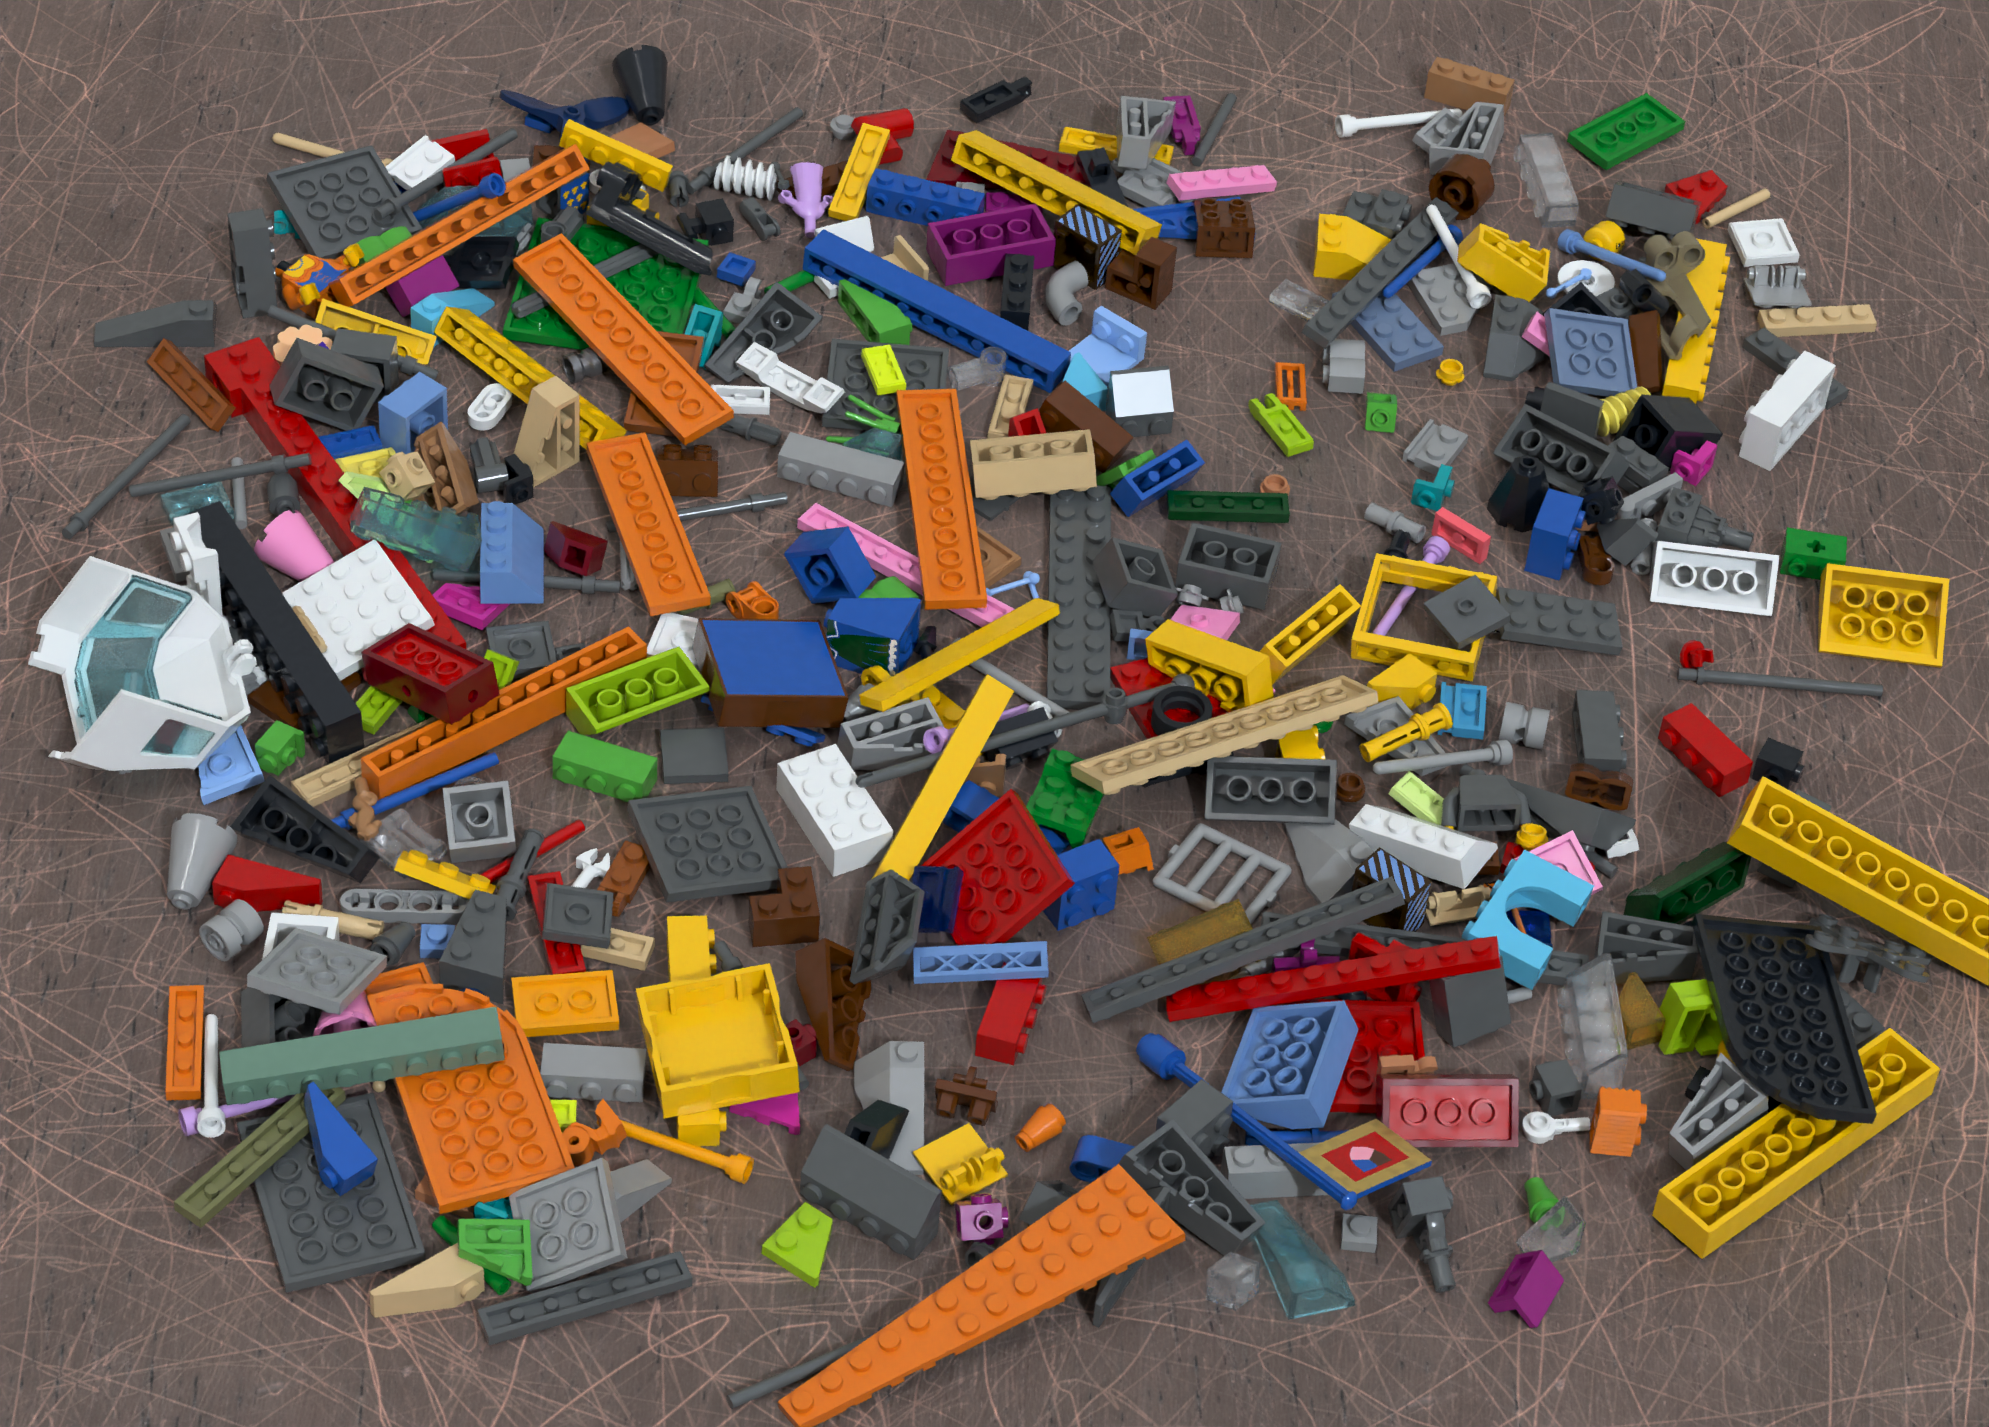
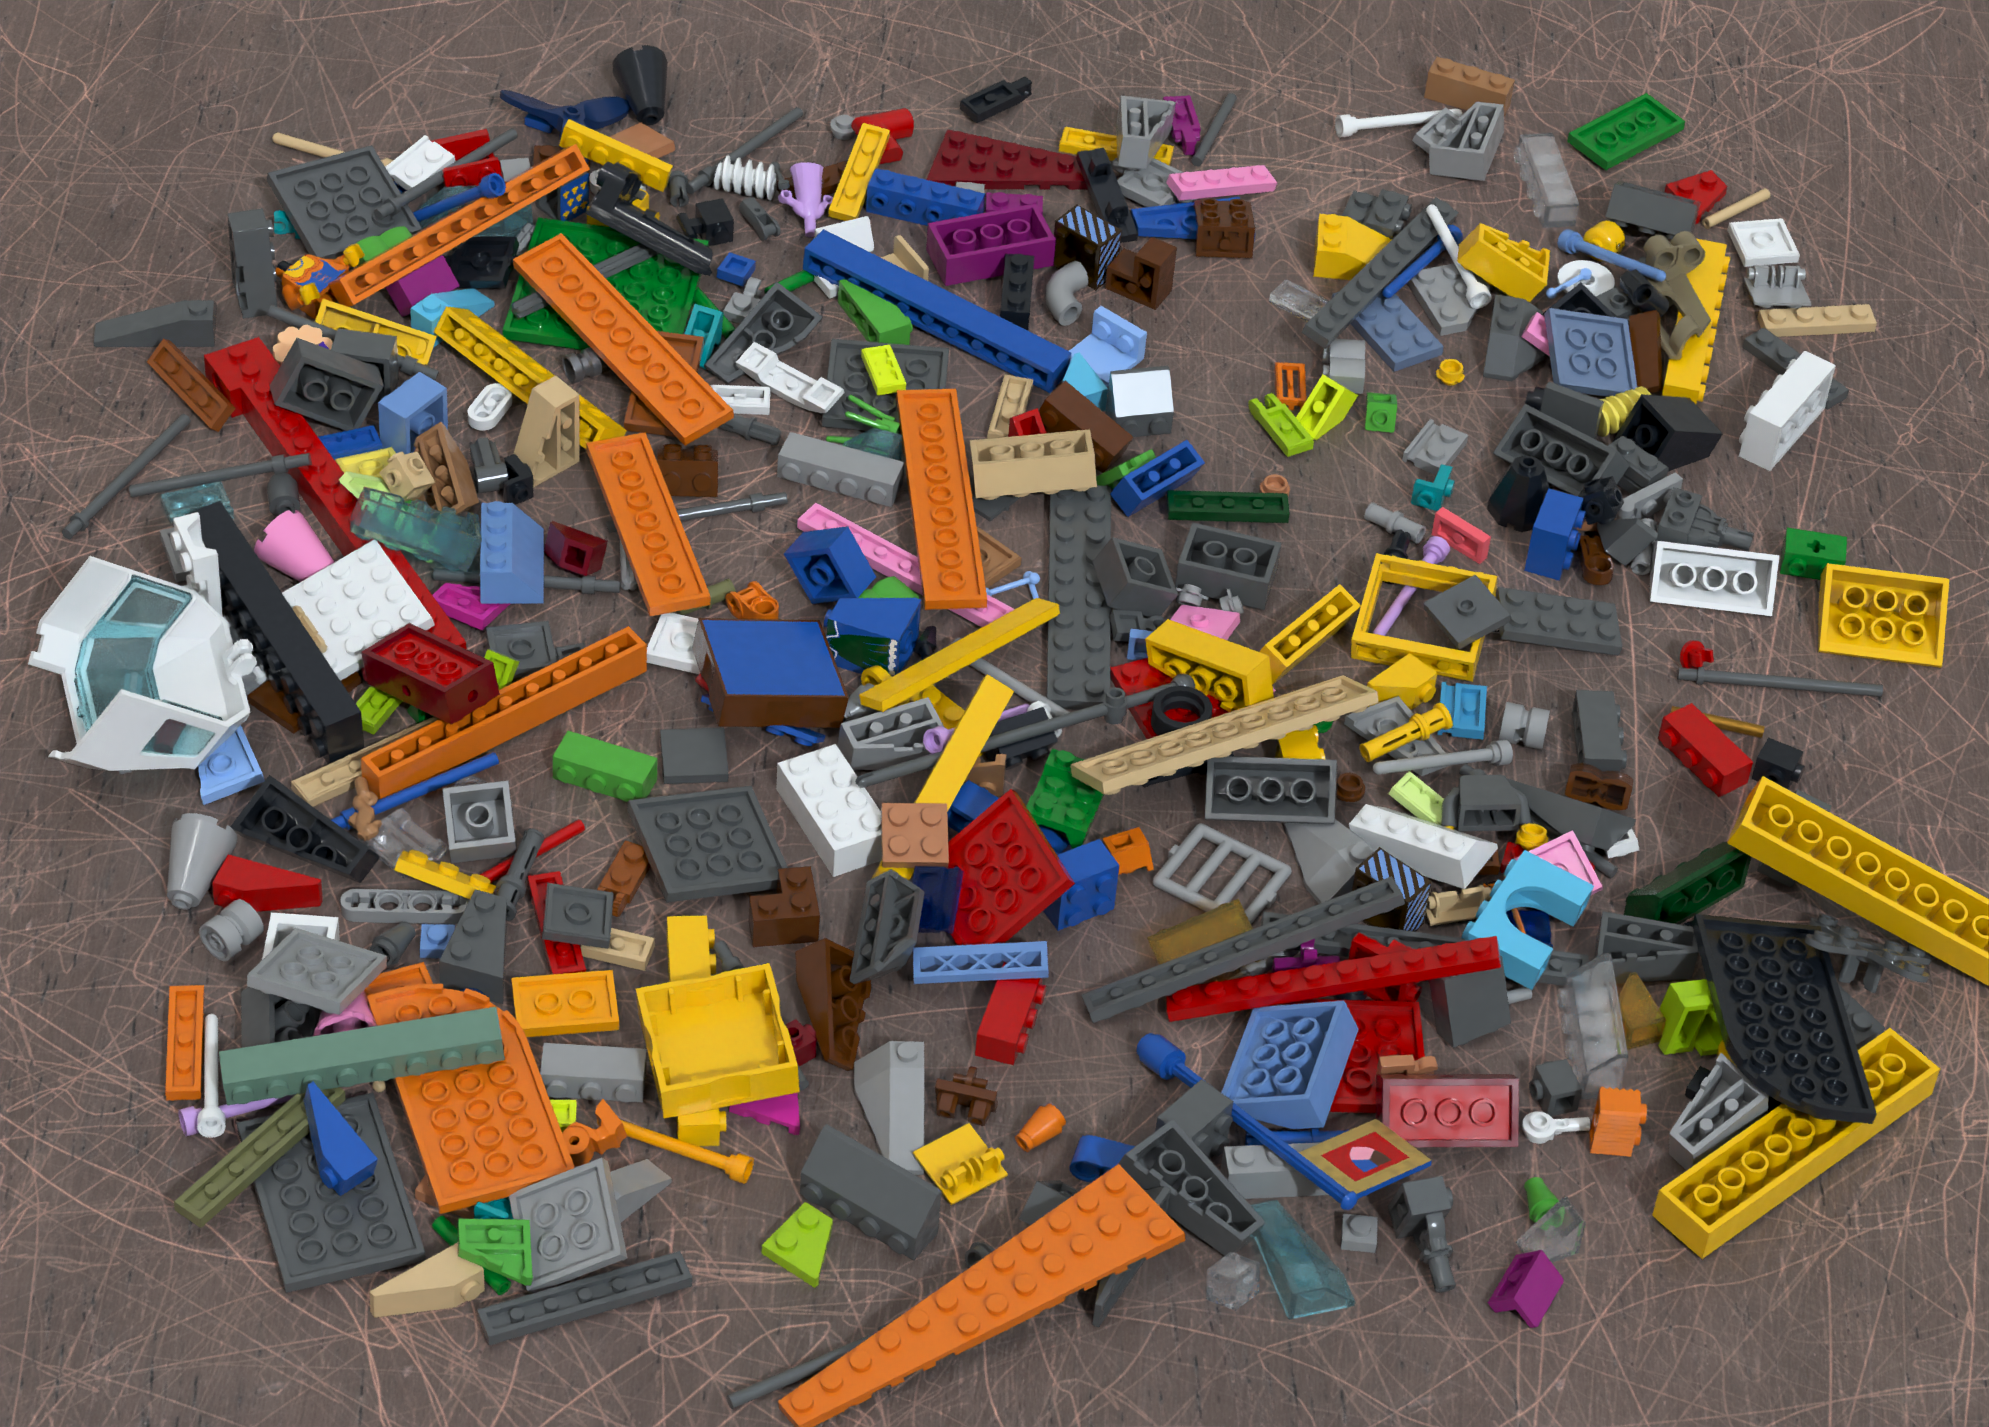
(239, 497): light grey bar -> none
(279, 747): bright green brick -> none
(348, 923): tan pin -> none
(567, 222): dark grey piece -> none
(590, 871): white bar -> none
(633, 691): lime slope -> none
(878, 1126): black slope -> none
(914, 835): none -> nougat plate
(969, 1214): magenta brick -> none
(986, 369): clear piece -> none
(1049, 187): yellow brick -> none
(1325, 407): none -> neon yellow slope
(1463, 184): reddish brown brick -> none
(1694, 466): dark pink bracket -> none
(1733, 725): none -> pearl gold bar

